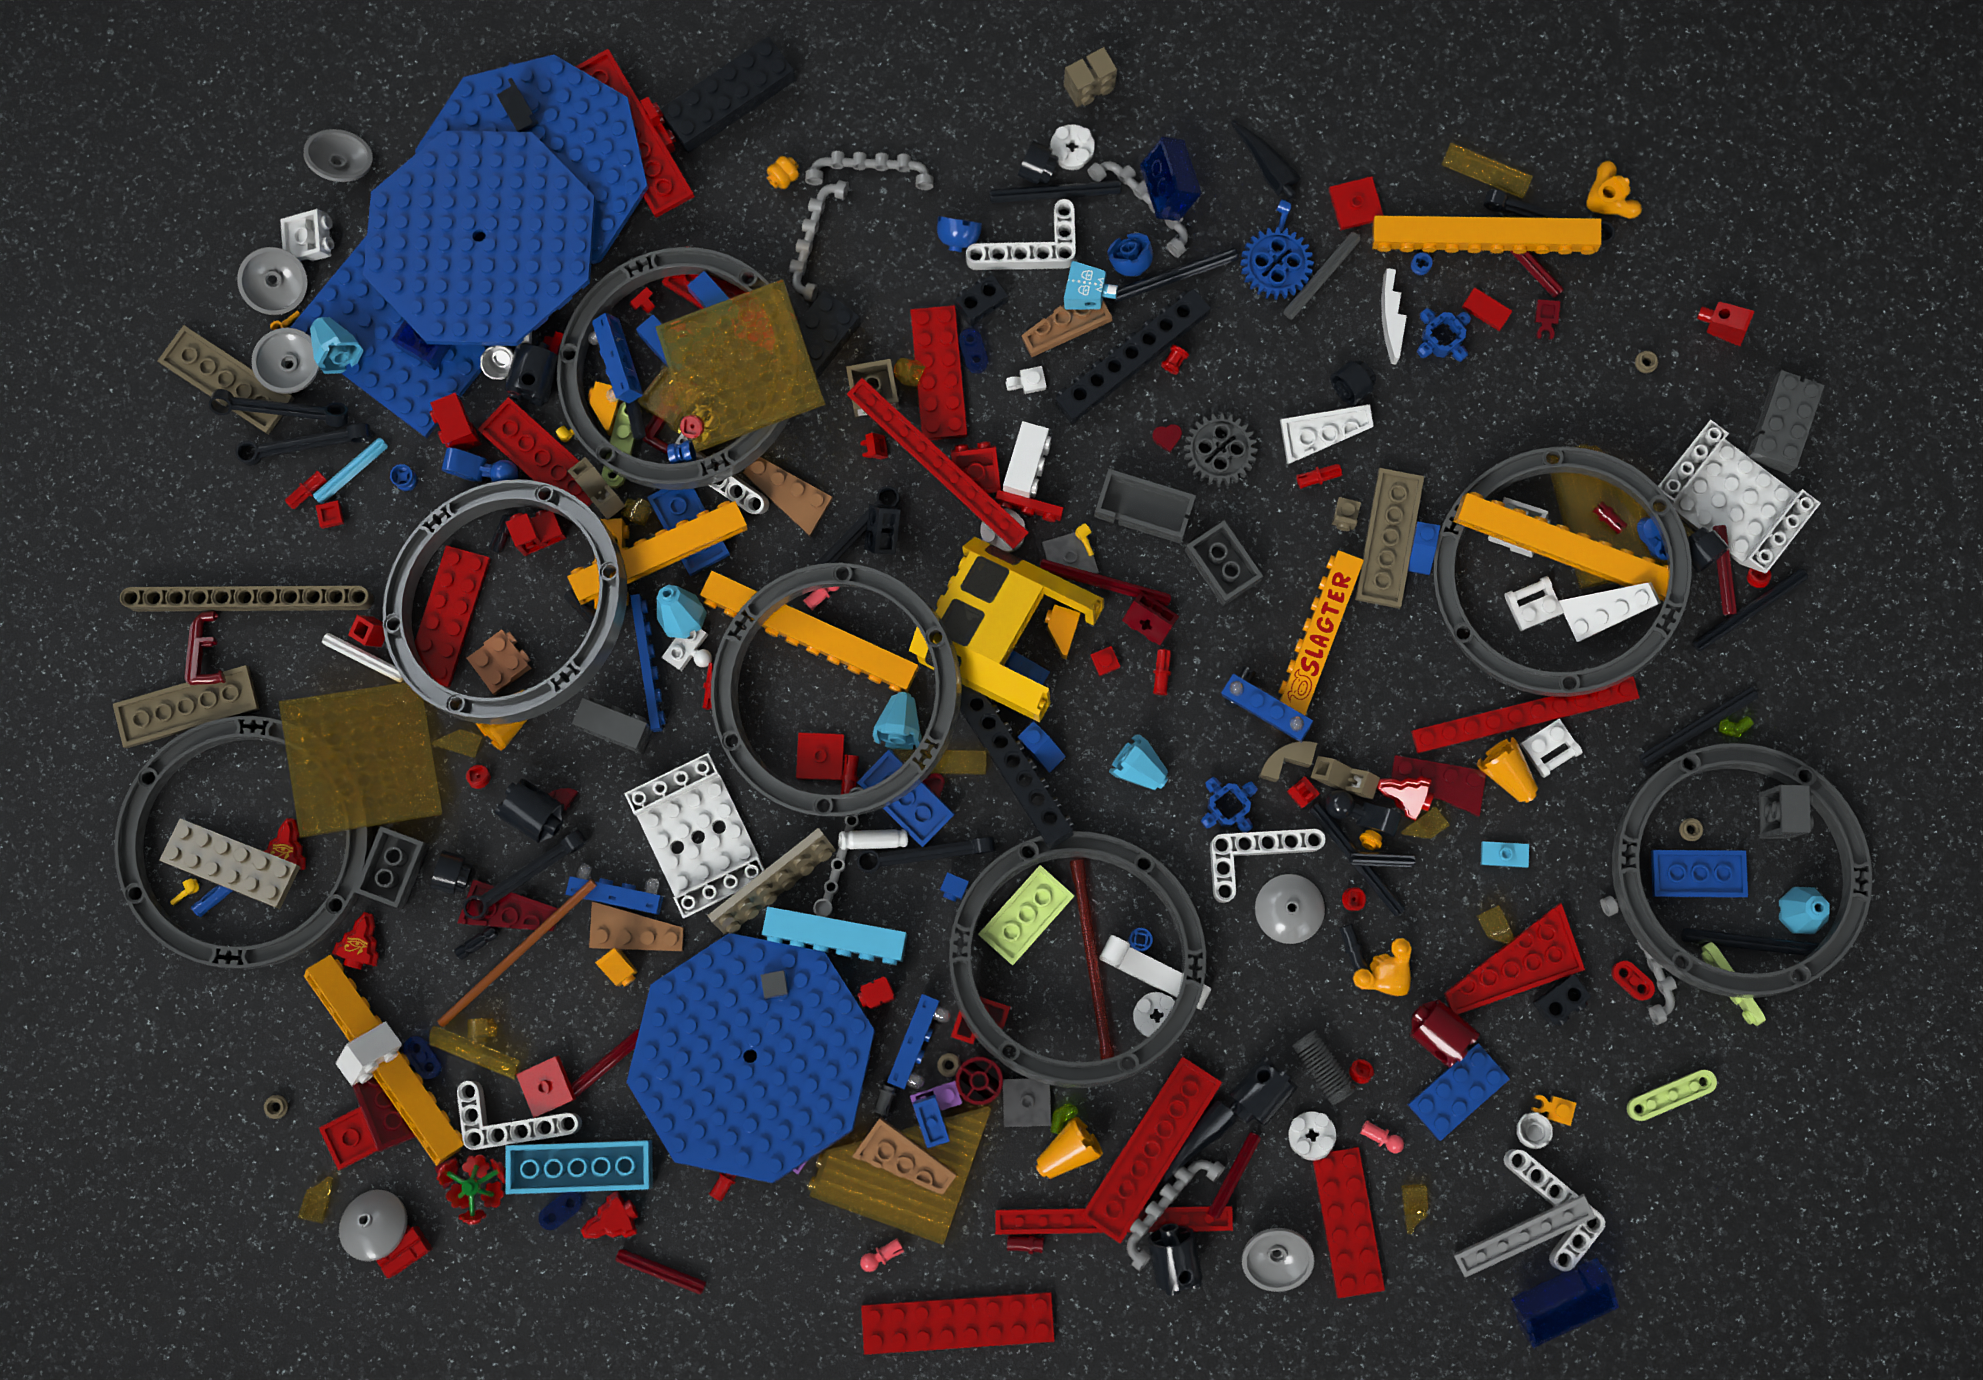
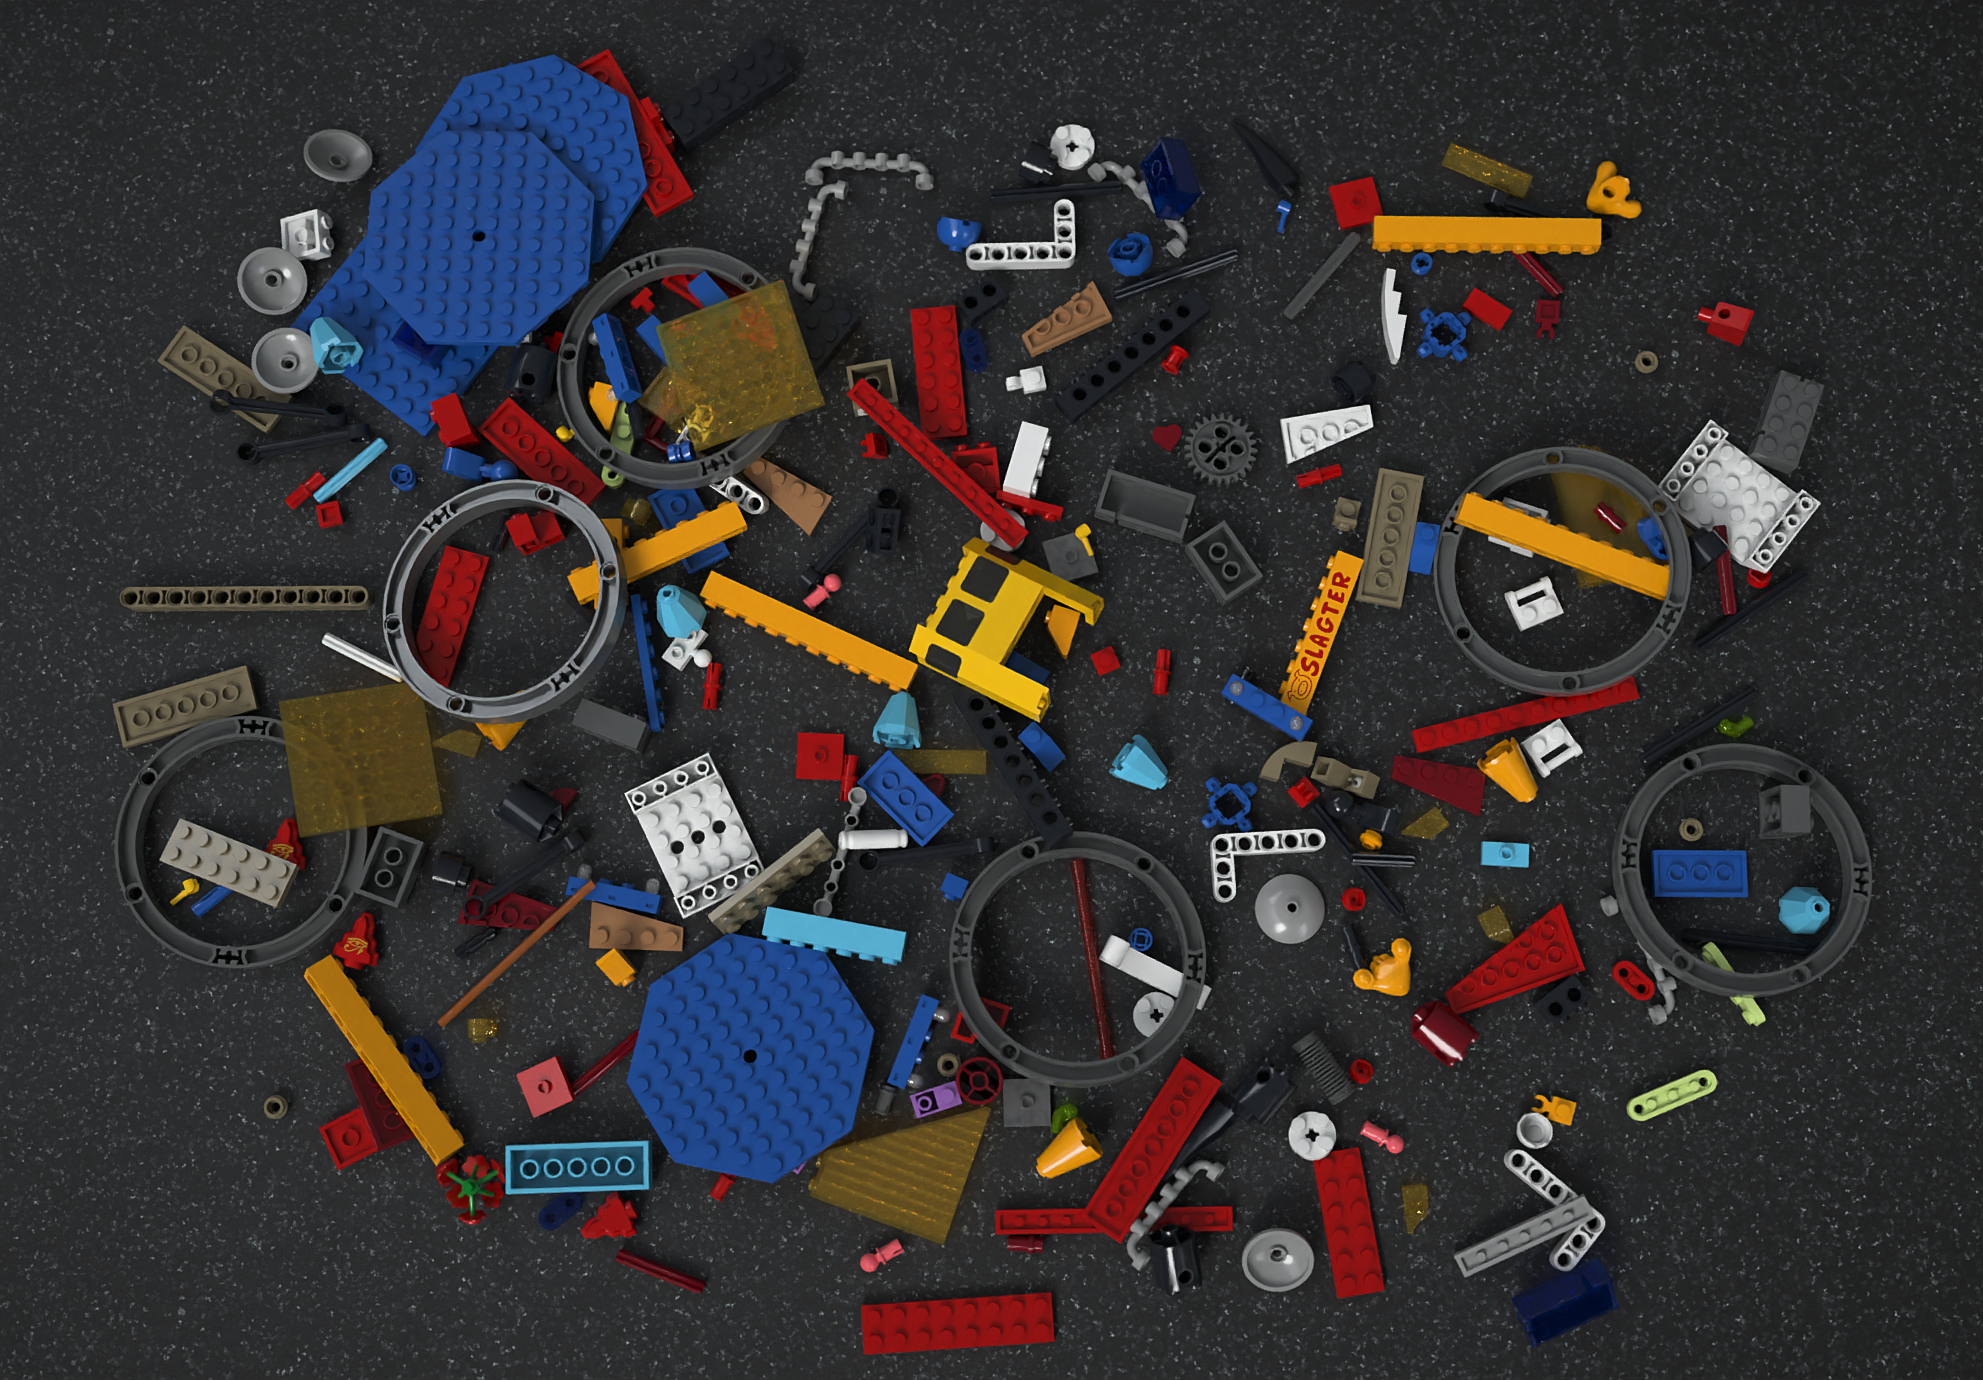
(195, 651): dark red piece -> none
(286, 322): light orange hand -> none
(316, 1202): clear yellow slope -> none
(366, 1052): white brick -> none
(368, 631): red brick -> none
(383, 1229): light grey dish -> none
(410, 1249): red brick -> none
(474, 1052): clear yellow tile -> none
(478, 776): red tile -> none
(496, 361): white hair -> none
(499, 661): nougat plate -> none
(511, 1128): white beam -> none
(517, 107): black panel -> none
(596, 488): dark tan brick -> none
(692, 426): red tile -> none
(729, 662): dark grey piece -> none
(774, 984): dark grey tile -> none
(782, 172): light orange piece -> none
(876, 993): red brick -> none
(895, 1152): medium nougat wing -> none
(908, 371): clear yellow plate -> none
(931, 1121): blue plate -> none
(1026, 915): yellowish green plate -> none
(1085, 83): dark tan piece -> none
(1087, 287): medium azure torso -> none
(1103, 581): dark red axle -> none
(1150, 618): dark red brick -> none
(1234, 1175): dark red axle -> none
(1291, 276): blue gear -> none
(1409, 794): rock -> none
(1458, 1092): blue plate -> none
(1602, 610): white wing -> none

